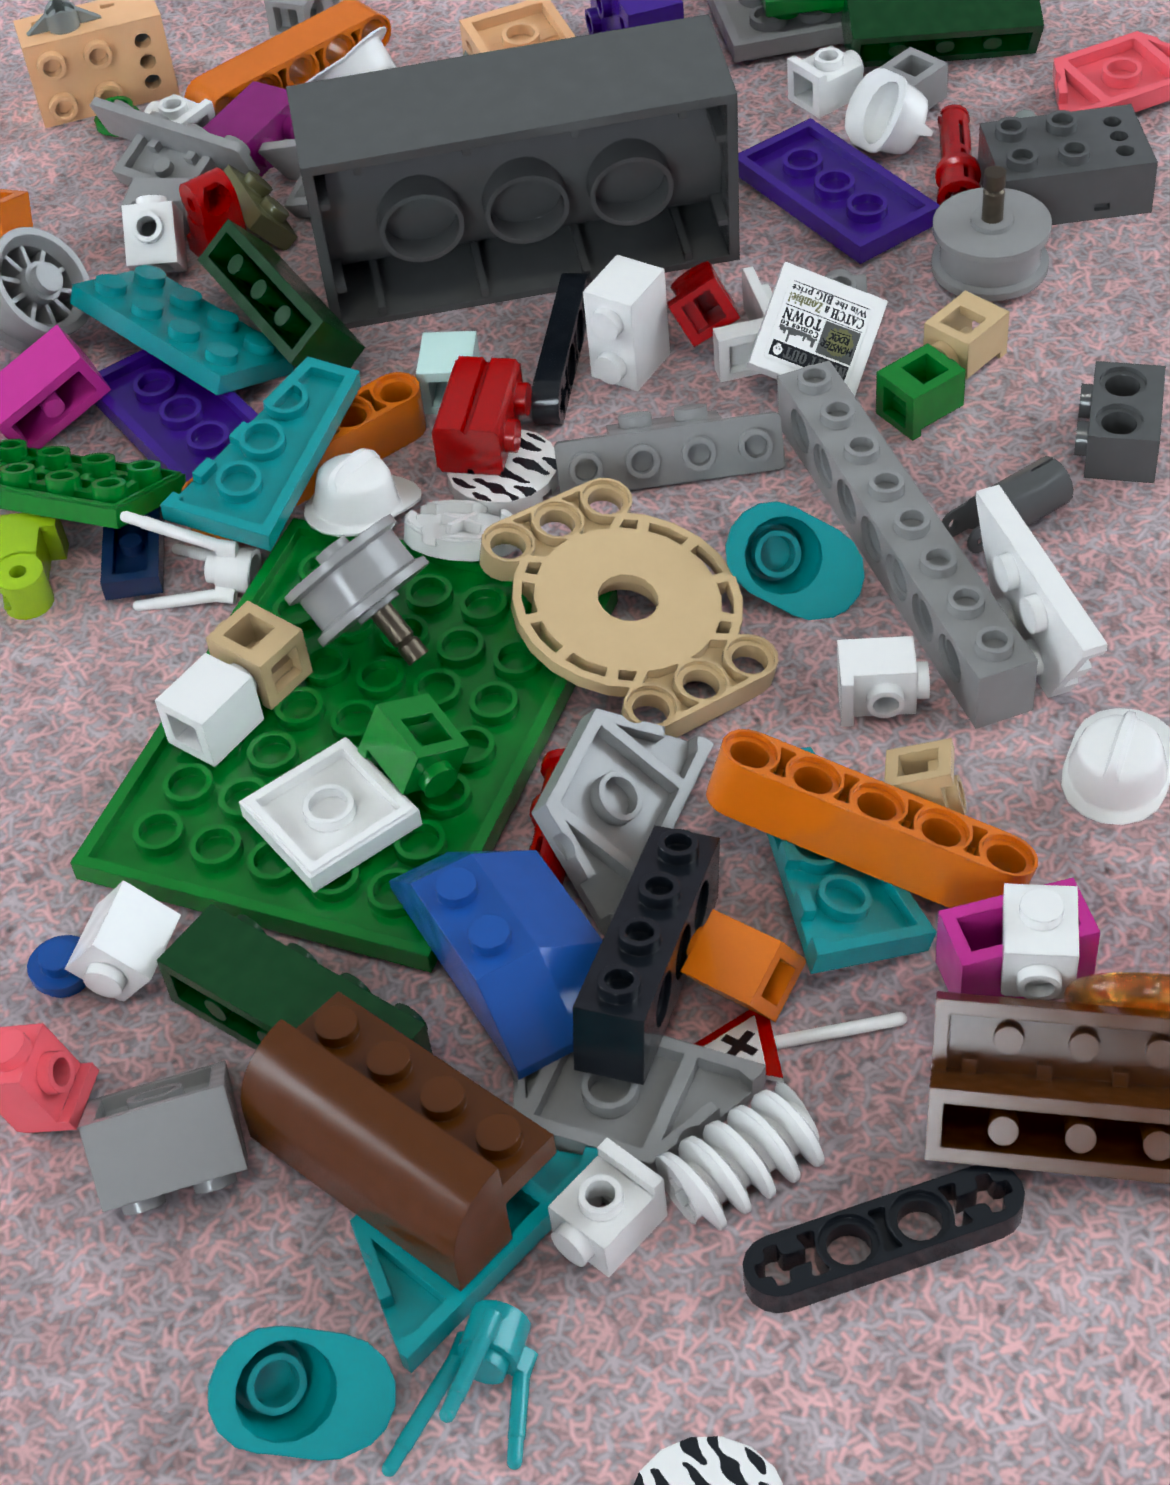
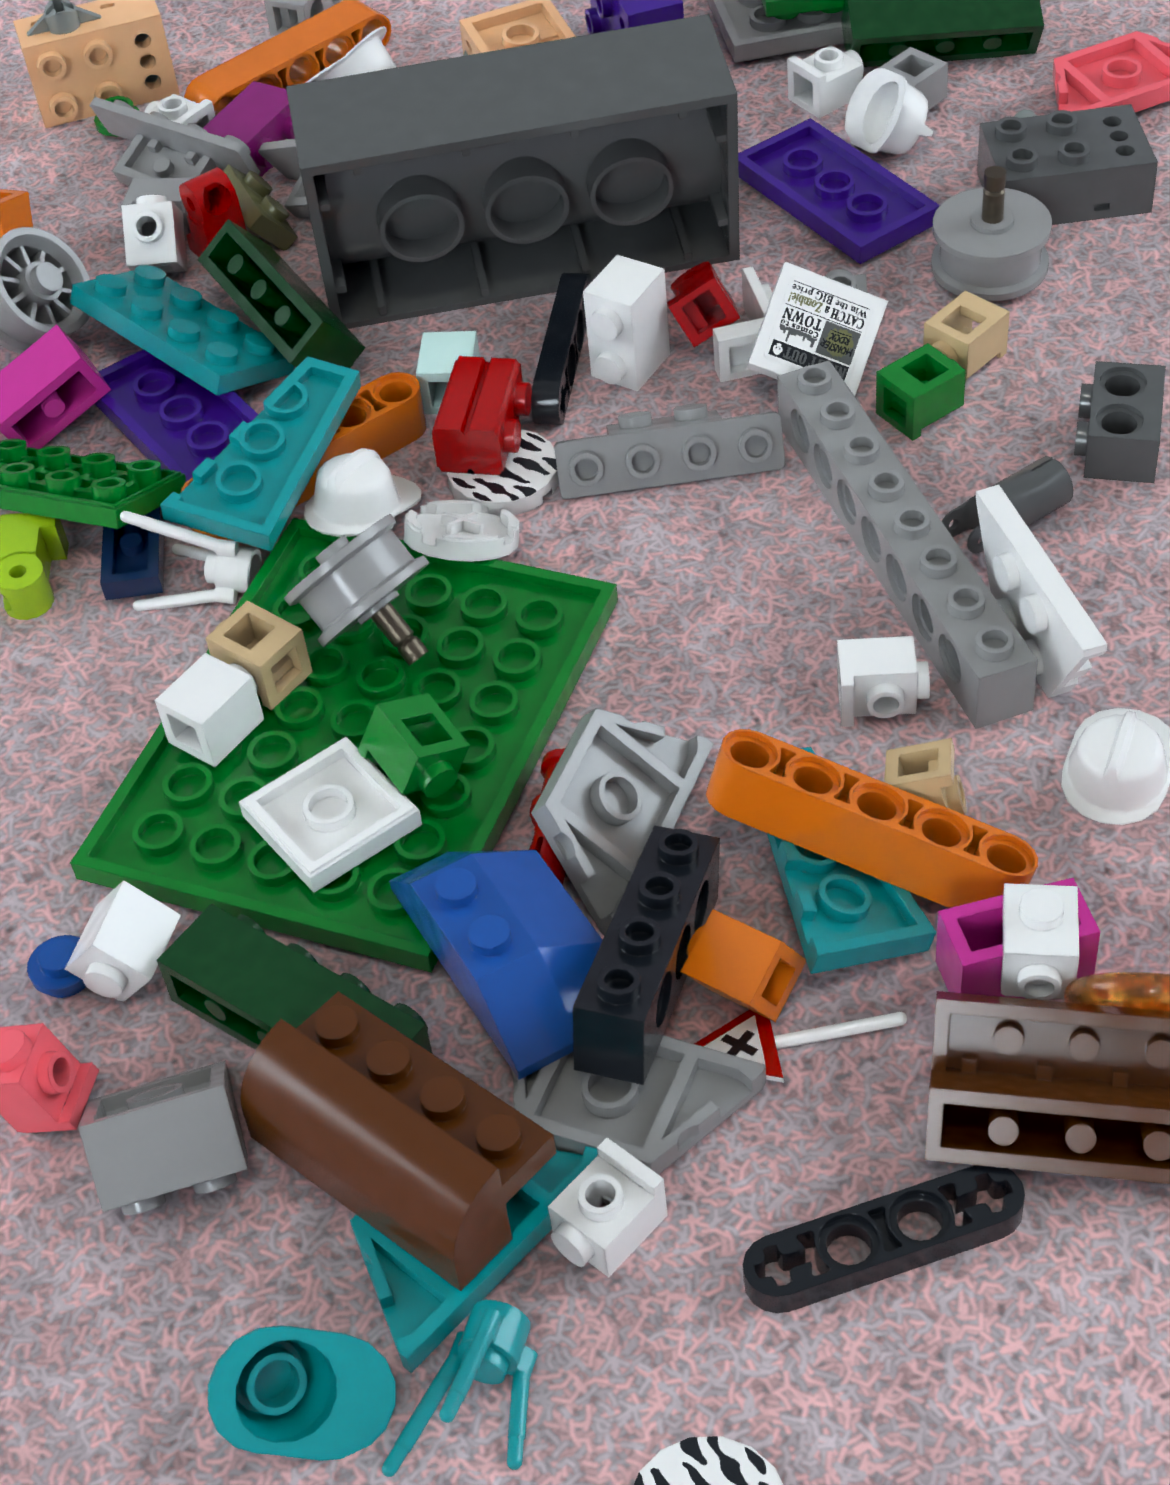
(639, 659): tan piece -> none
(741, 1156): white piece -> none
(794, 561): teal piece -> none
(957, 167): red pin -> none

